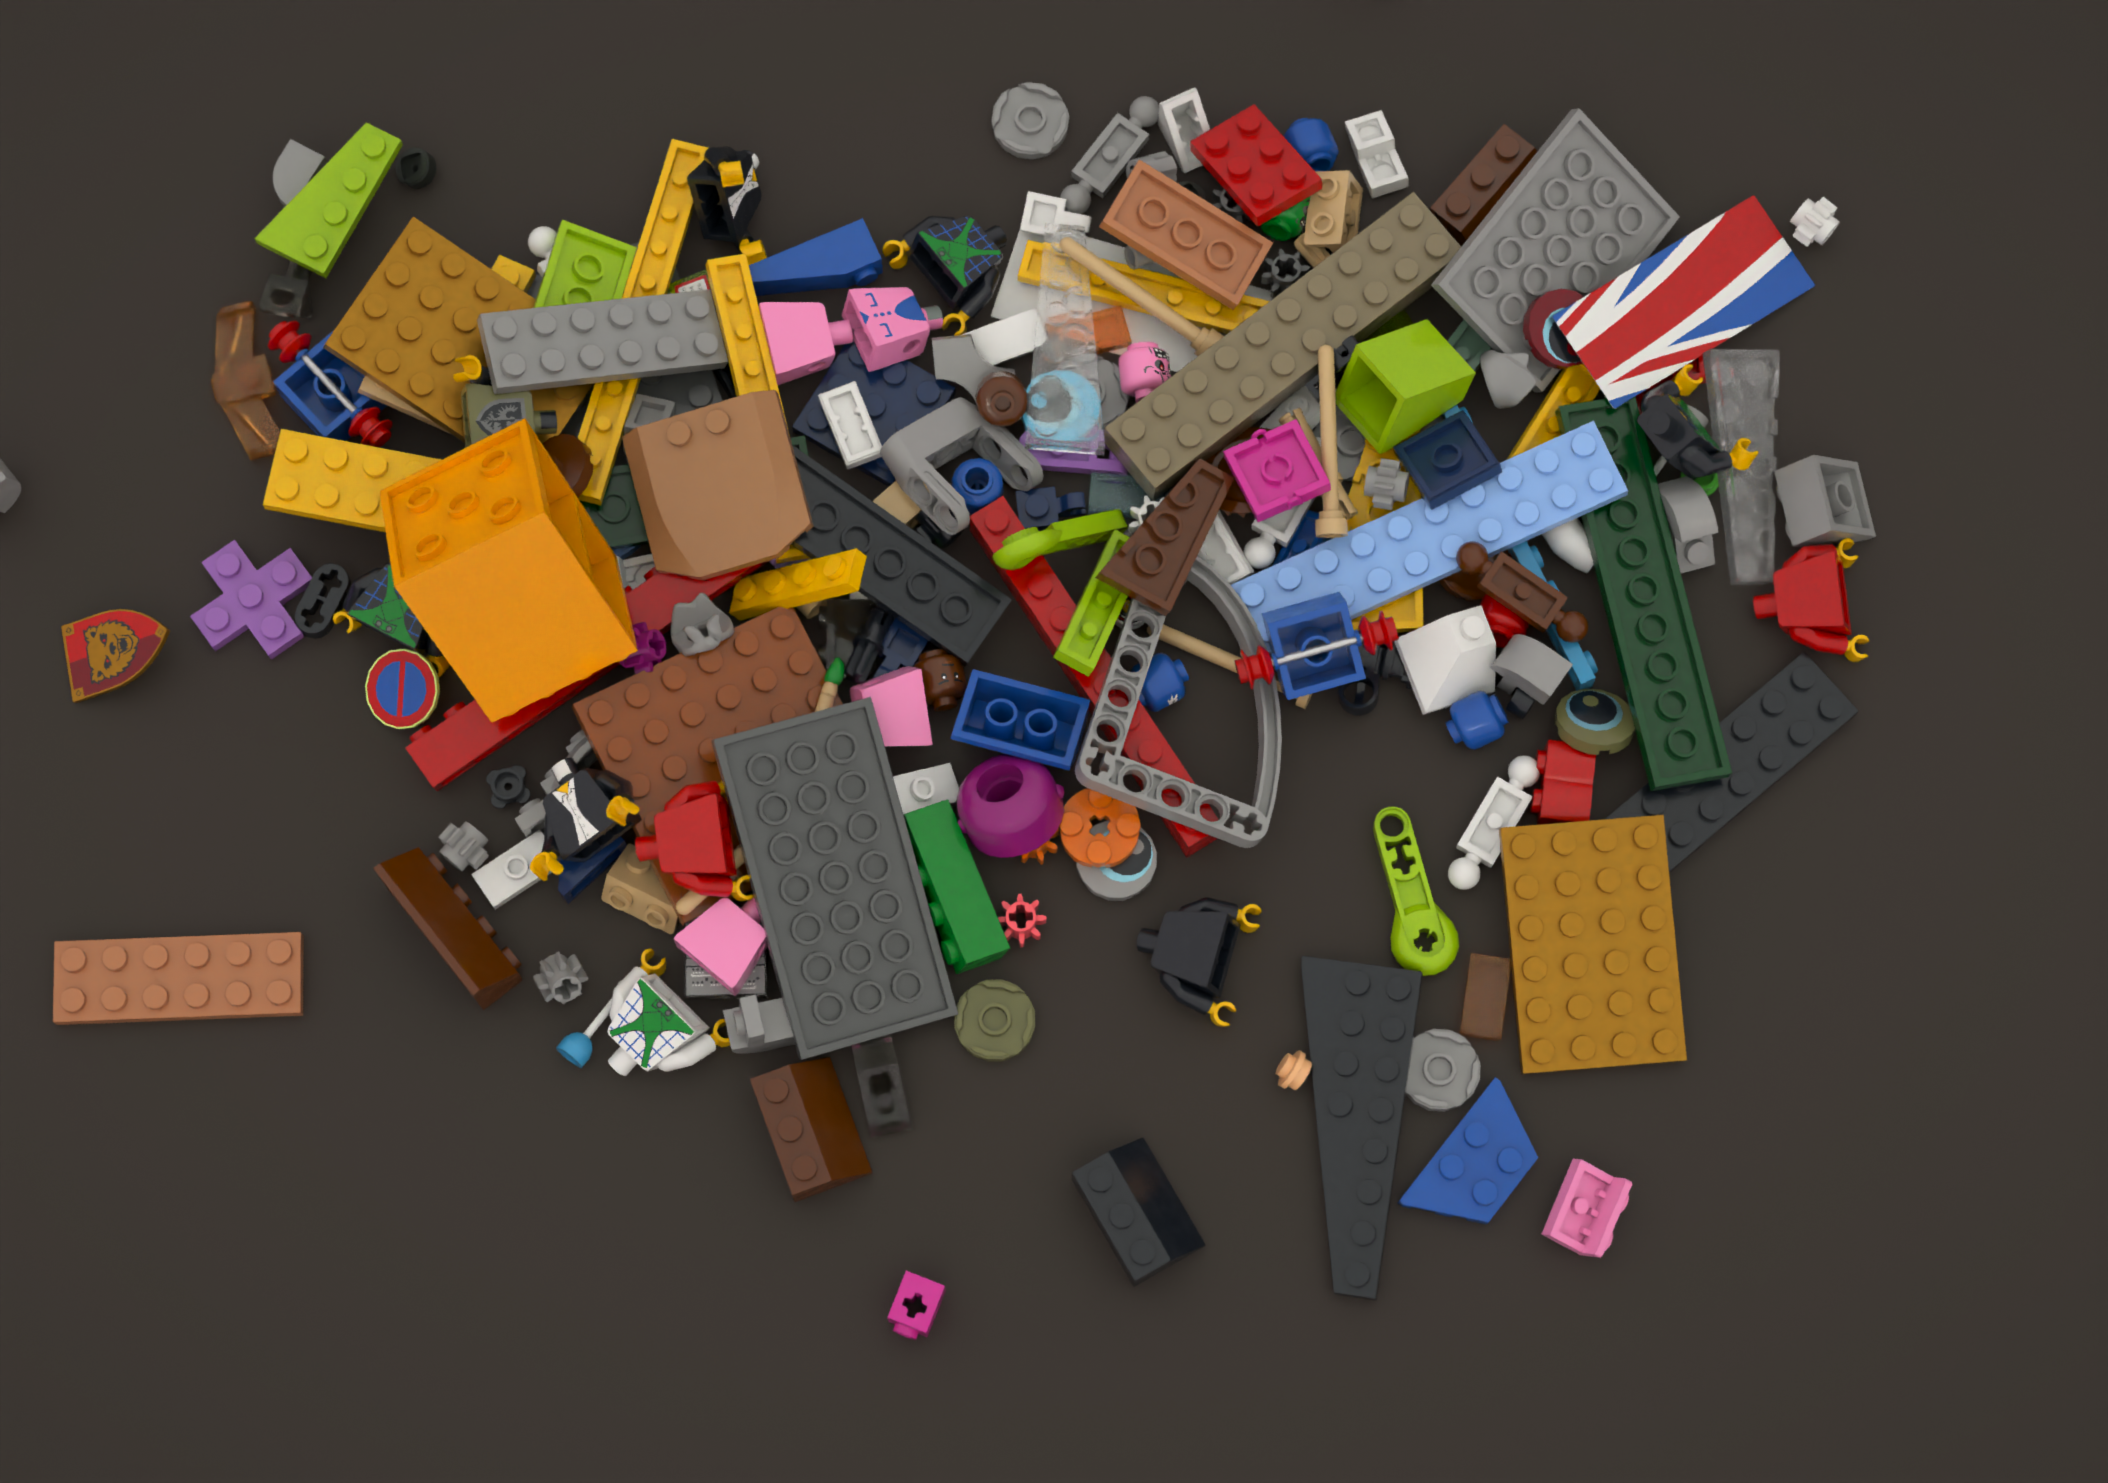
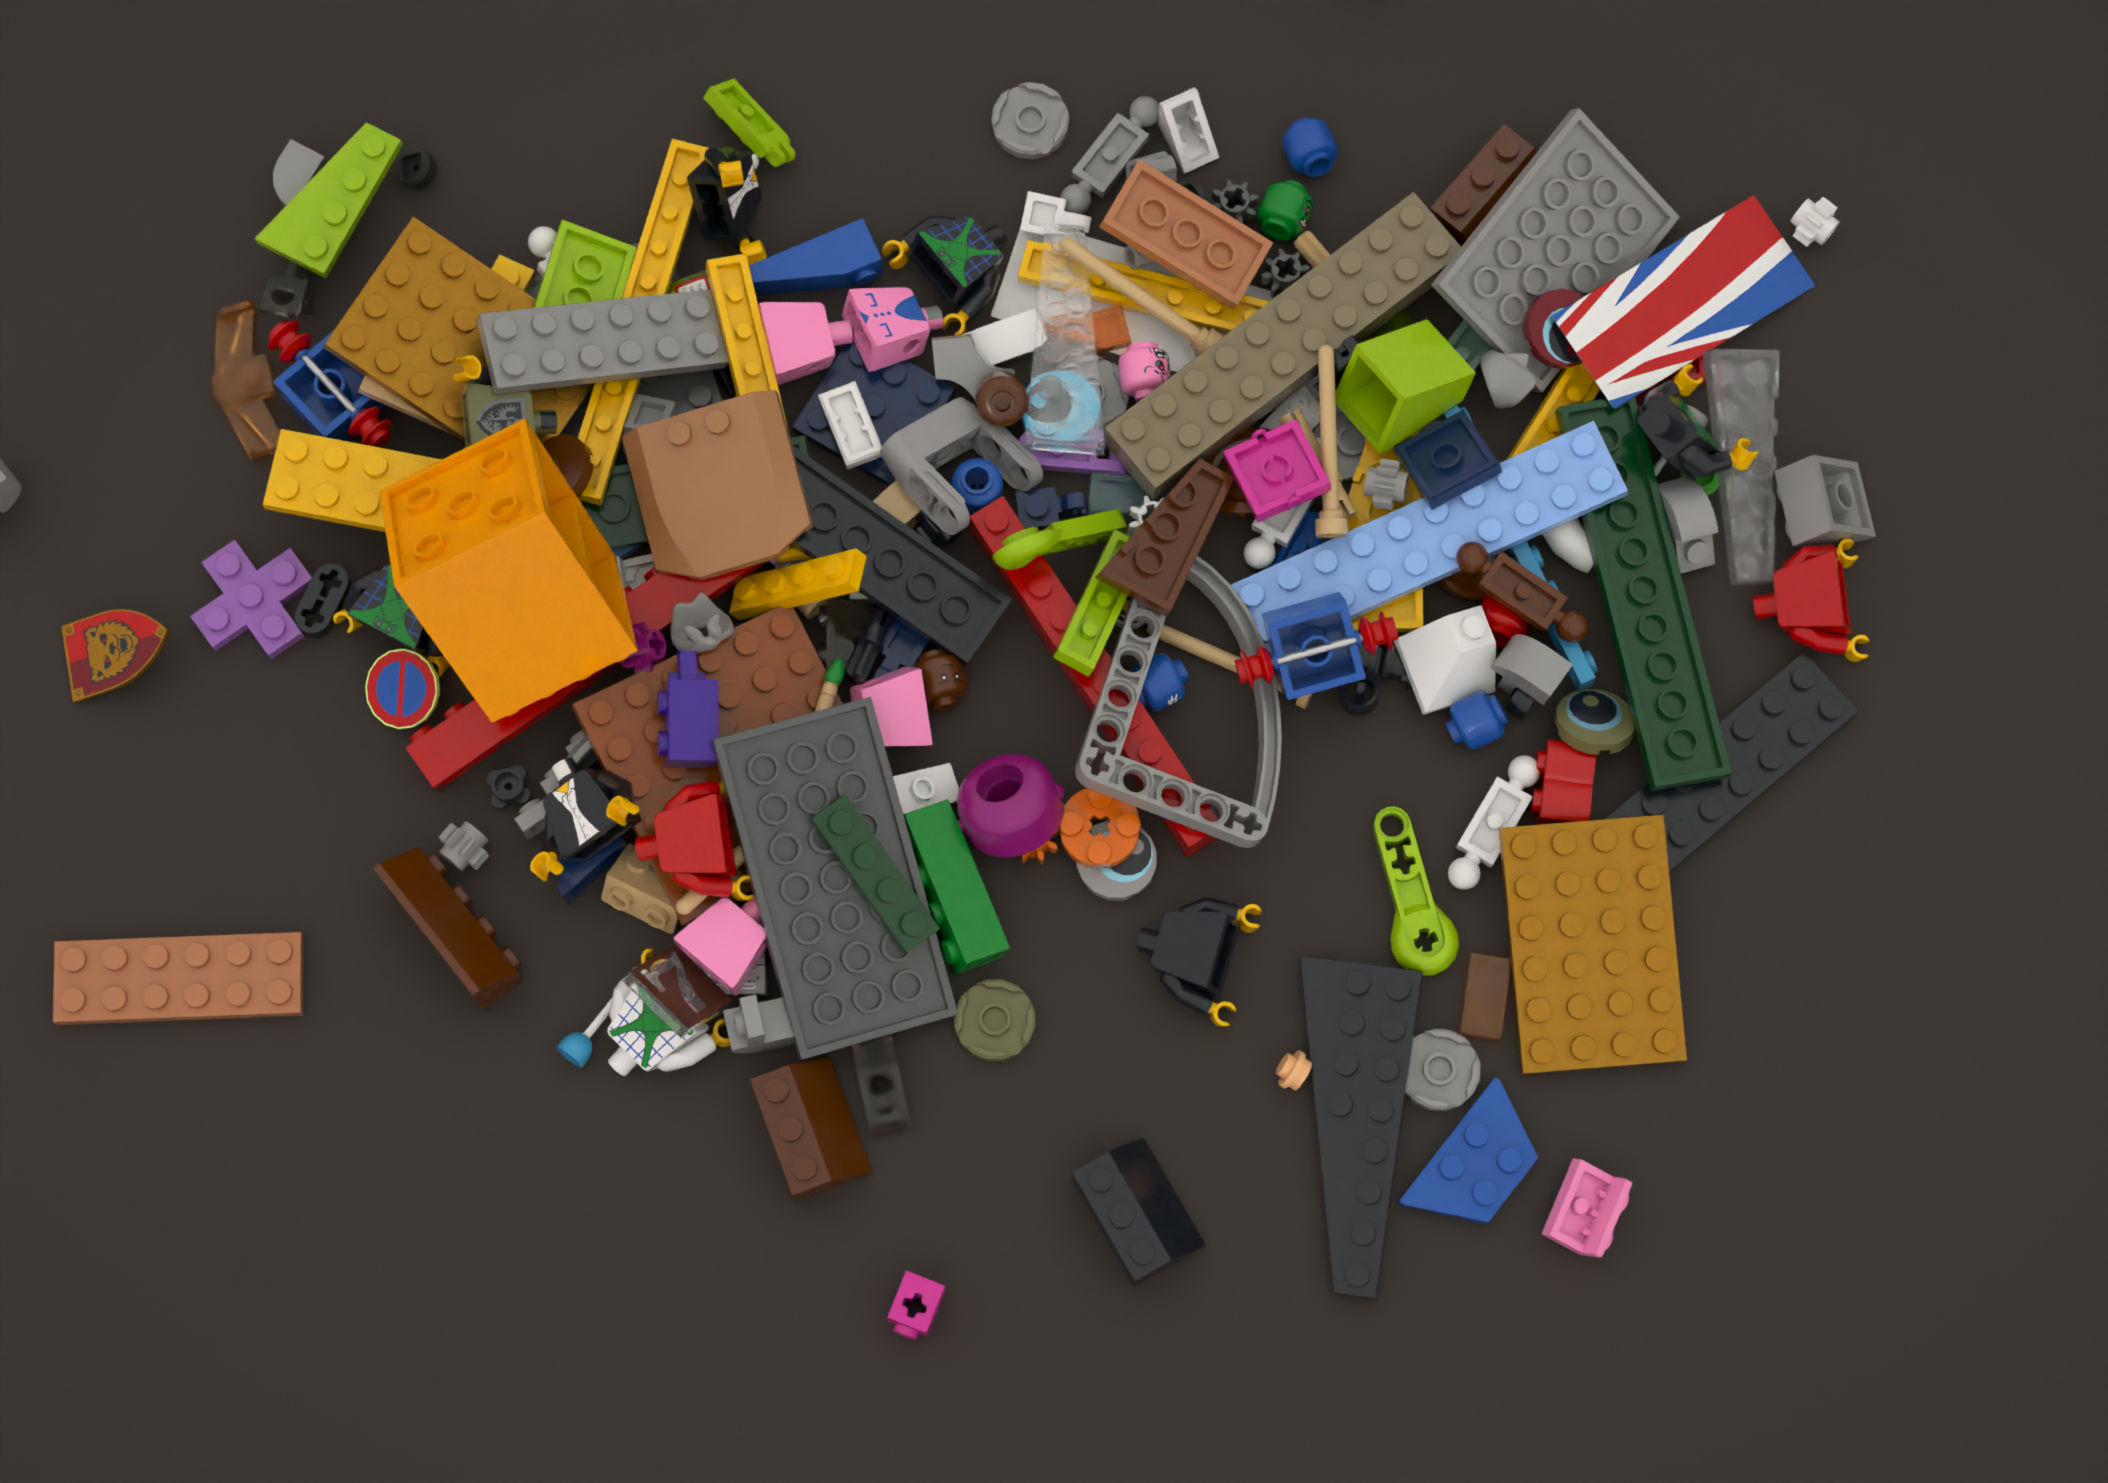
(510, 872): white plate -> none
(560, 977): light grey gear -> none
(677, 990): none -> tile
(689, 716): none -> dark purple hinge
(750, 122): none -> lime hinge
(874, 873): none -> dark green plate
(1021, 720): blue slope -> none
(1030, 915): coral gear -> none
(1224, 552): white plate -> none
(1256, 165): red plate -> none
(1333, 211): tan bracket -> none
(1376, 154): white slope -> none

